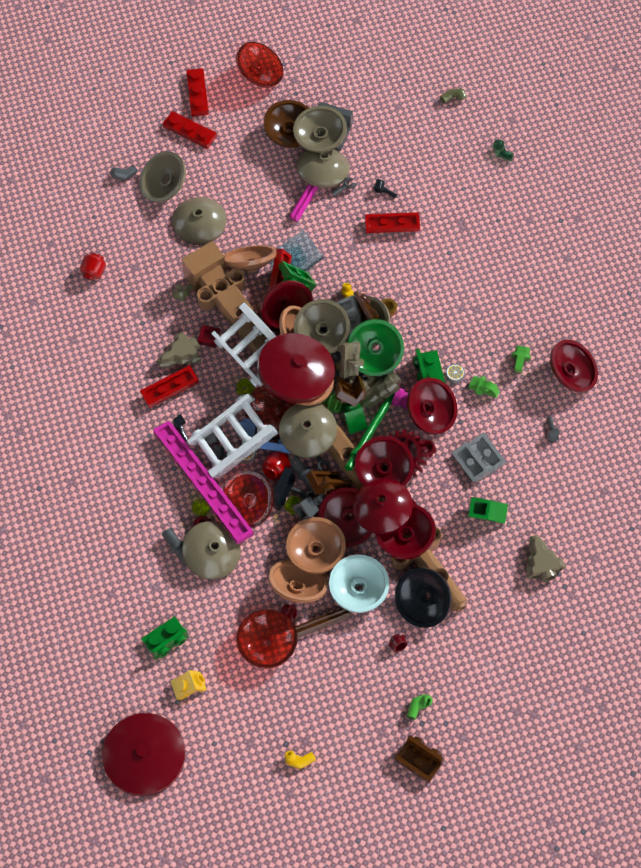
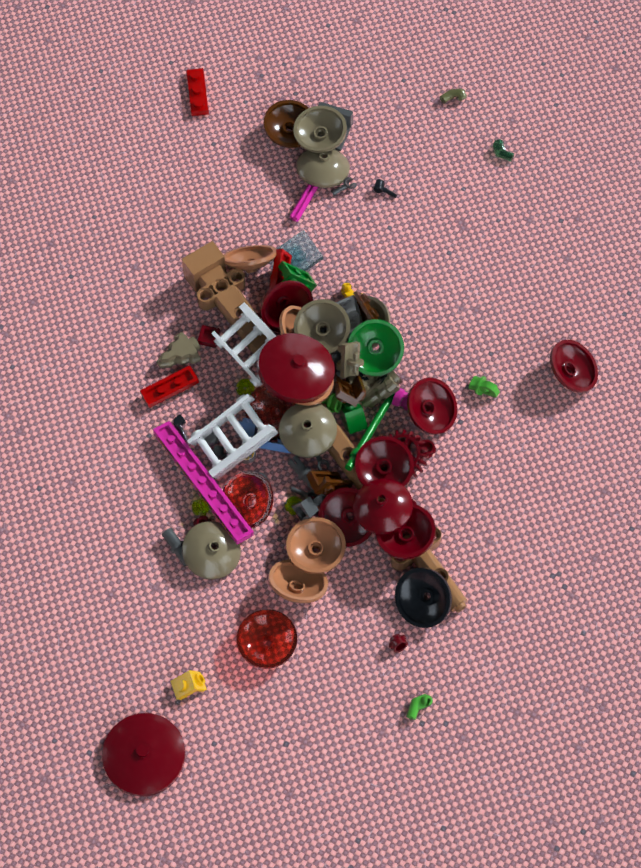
(92, 266): red head -> none
(122, 174): dark grey arm -> none
(162, 177): dark tan dish -> none
(165, 638): green bracket -> none
(181, 291): olive piece -> none
(189, 129): red plate -> none
(199, 228): dark tan dish -> none
(259, 64): clear red dish -> none
(275, 464): red head -> none
(283, 488): black tile -> none
(290, 611): dark red plate -> none
(297, 761): yellow arm -> none
(322, 622): reddish brown axle -> none
(363, 572): light aqua dish -> none
(391, 306): pearl gold tile -> none
(392, 222): red plate -> none
(420, 758): reddish brown bracket -> none
(428, 365): green bracket -> none
(455, 373): light grey tile -> none
(479, 458): light grey slope -> none
(487, 510): green slope -> none
(521, 354): bright green piece -> none
(542, 561): dark tan rock -> none
(552, 435): dark grey hand -> none

